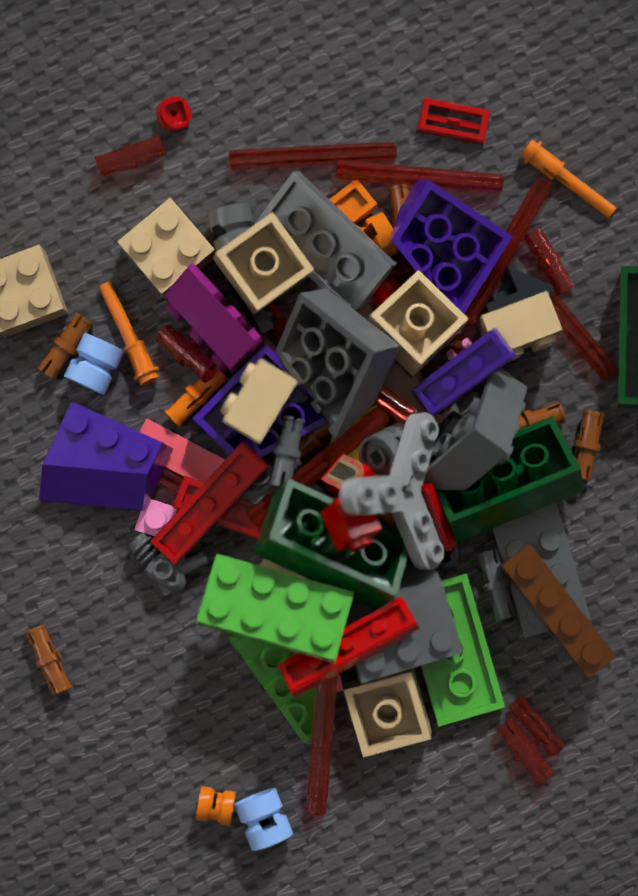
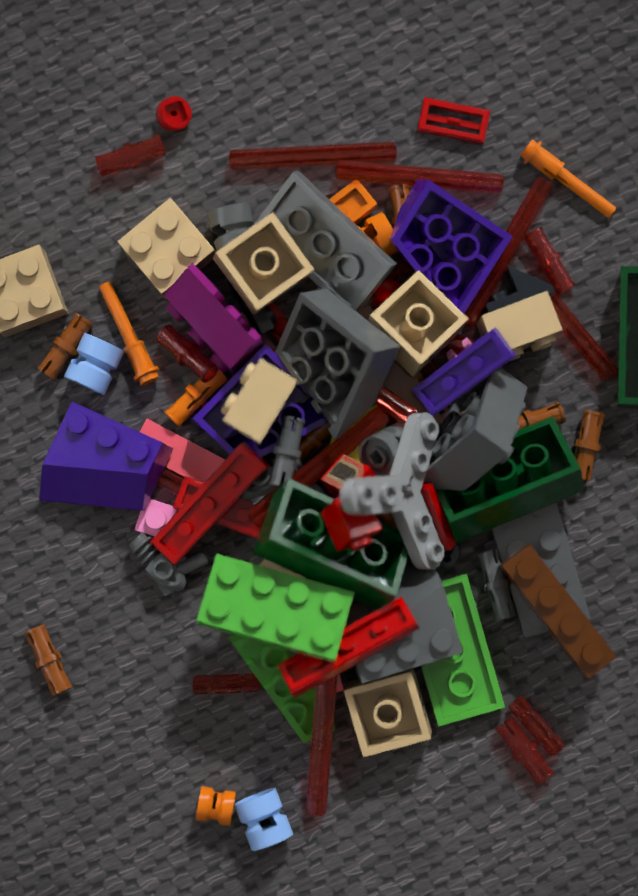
(225, 683): none -> clear red axle

